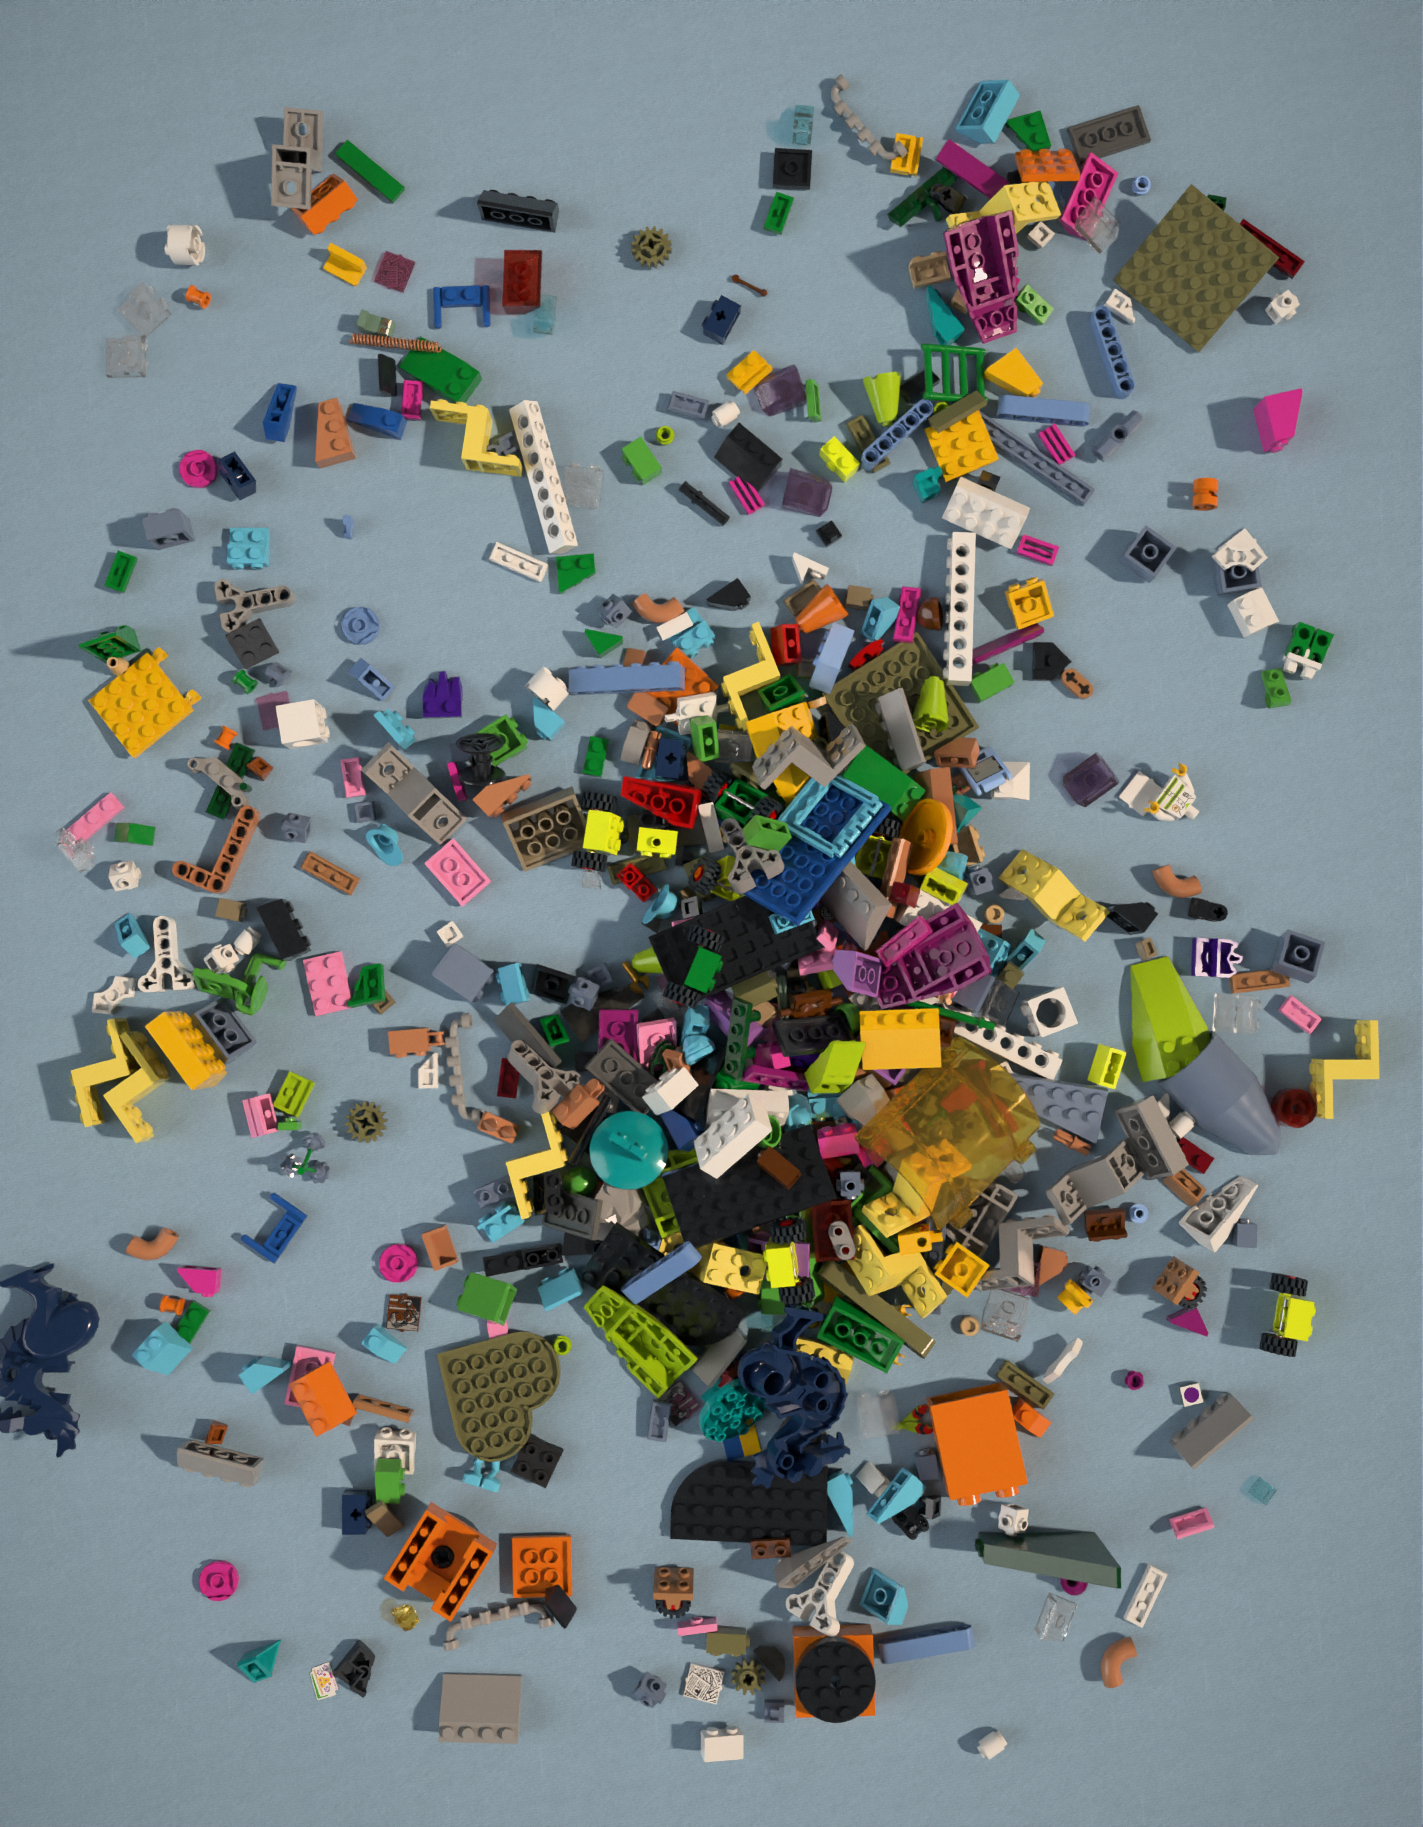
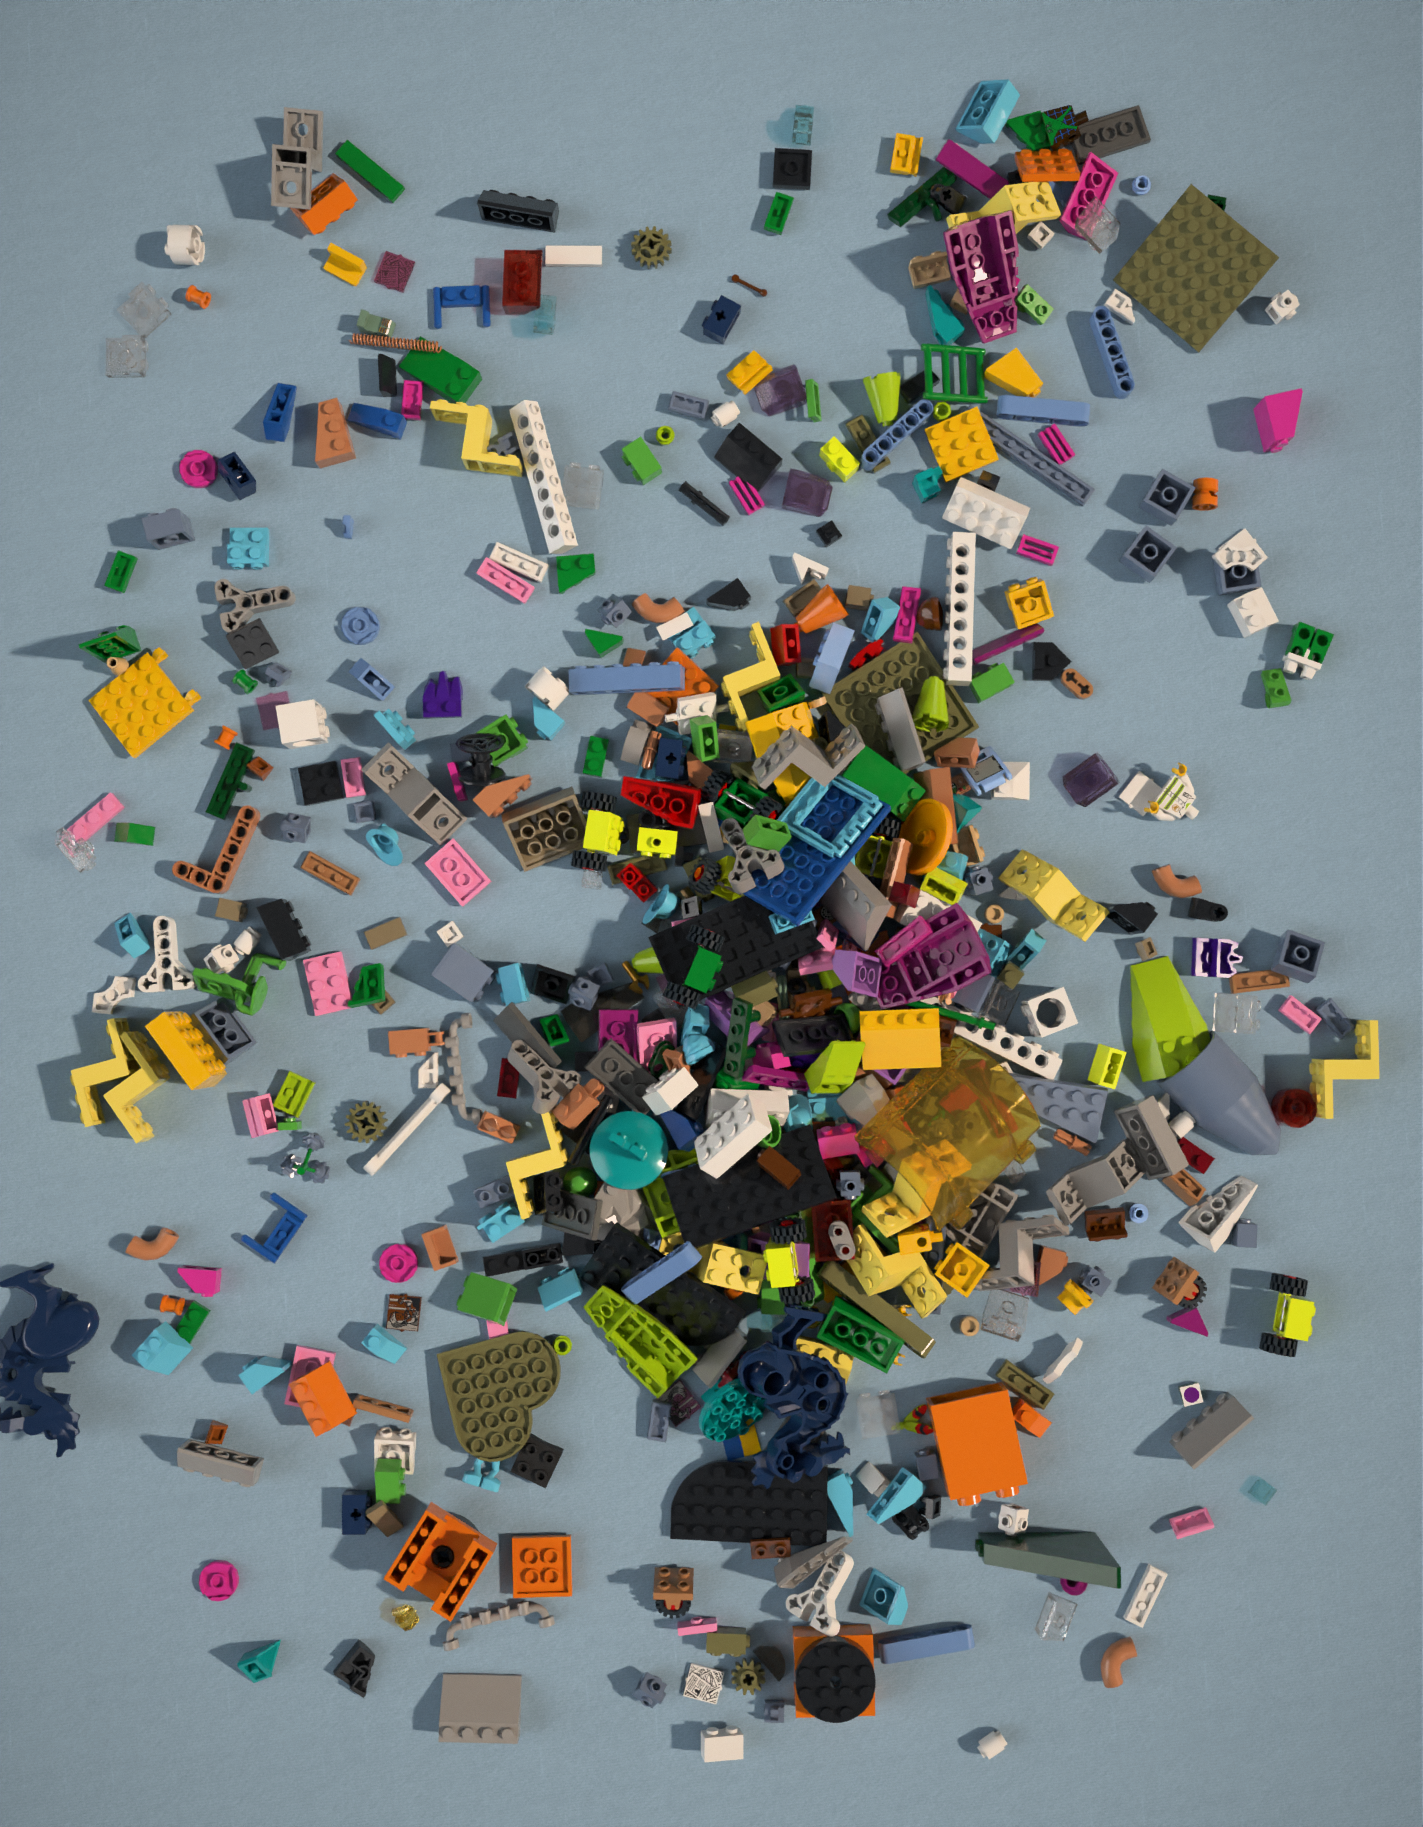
(124, 875): white brick -> none
(222, 776): light grey plate -> none
(320, 783): none -> black plate
(323, 1681): white sticker -> none
(385, 933): none -> dark tan tile
(404, 1132): none -> white piece
(505, 580): none -> bright pink plate
(559, 1605): black slope -> none
(573, 256): none -> white tile
(863, 133): light grey bar -> none
(957, 411): olive tile -> none
(1063, 125): none -> torso
(1124, 428): sand blue piece -> none
(1134, 1385): magenta plate -> none
(1167, 497): none -> sand blue brick
(1288, 262): dark red plate -> none
(1335, 1018): none -> sand blue plate

